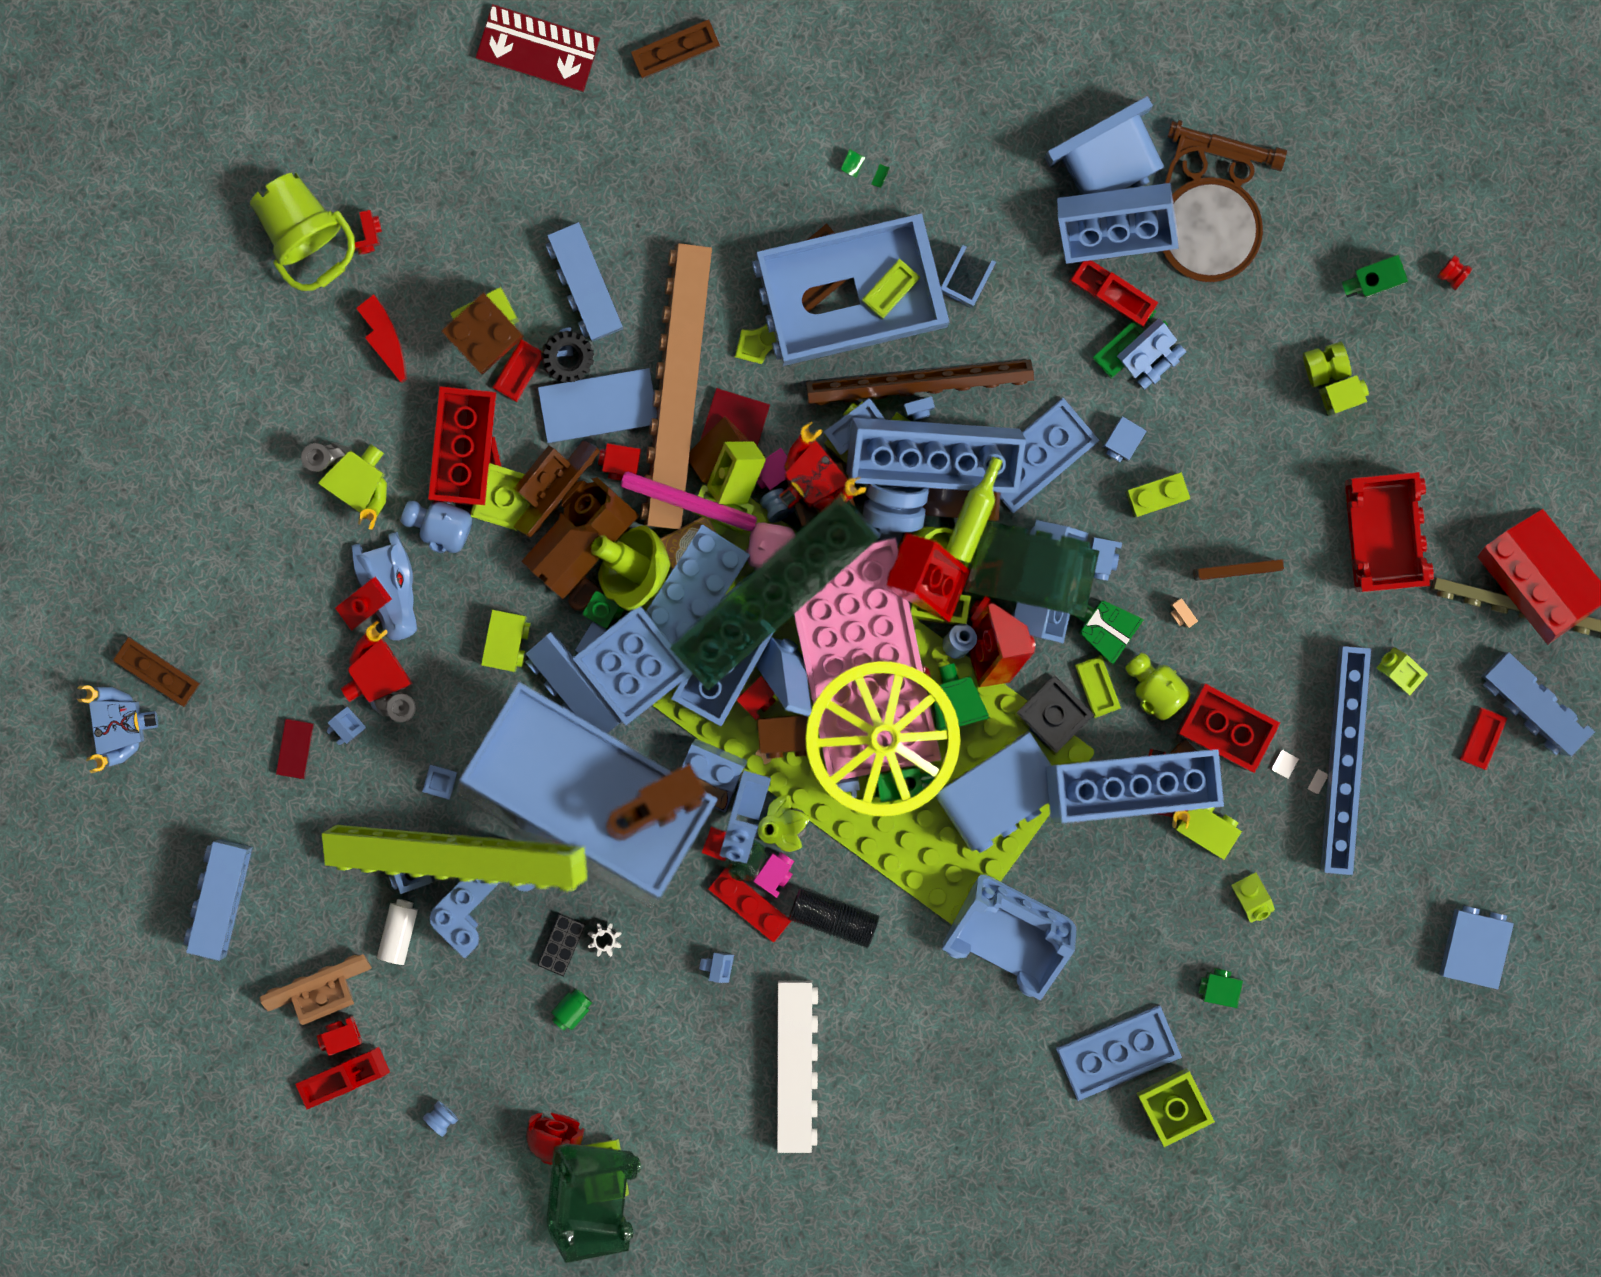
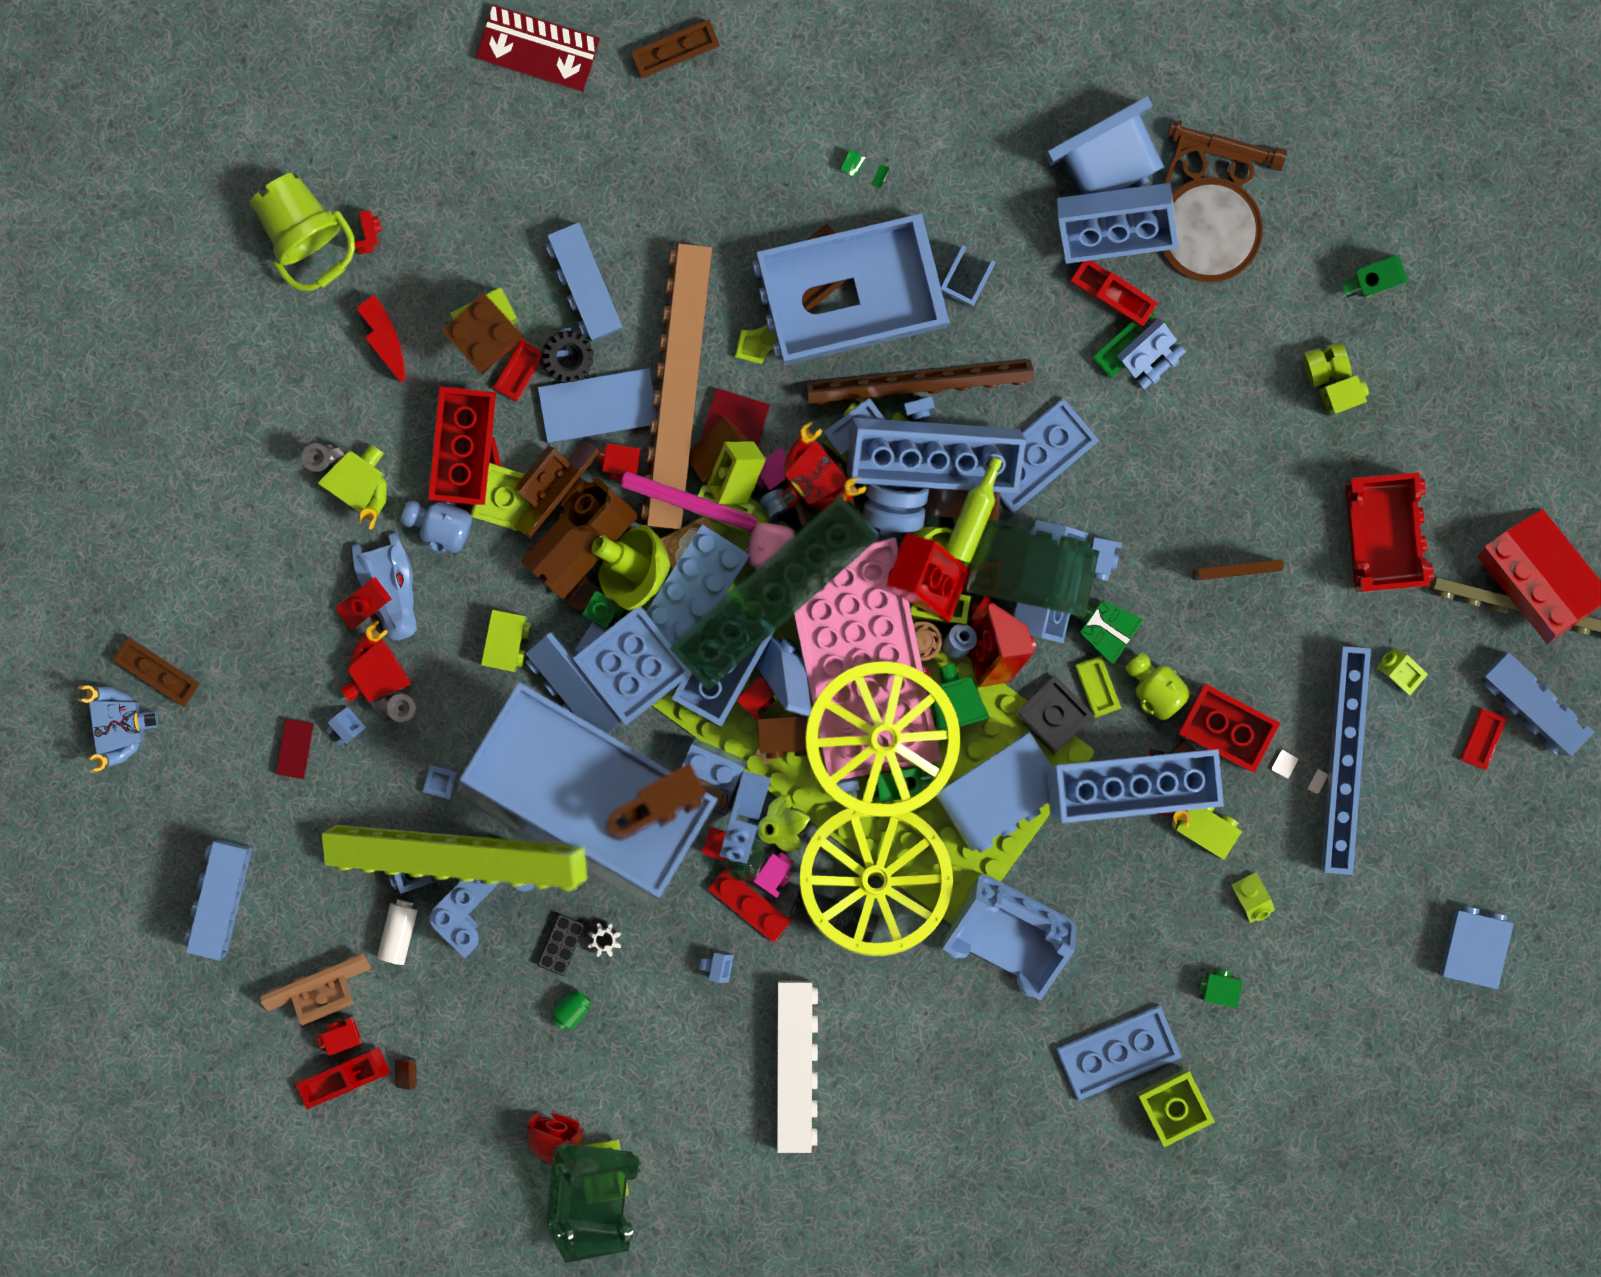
(406, 1073): none -> reddish brown slope
(440, 1118): medium blue wheel -> none
(890, 289): lime tile -> none
(898, 944): none -> neon yellow wheel
(928, 640): none -> medium nougat wheel
(1124, 440): medium blue brick -> none
(1157, 495): lime brick -> none
(1182, 614): light nougat plate -> none
(1454, 272): red wheel -> none

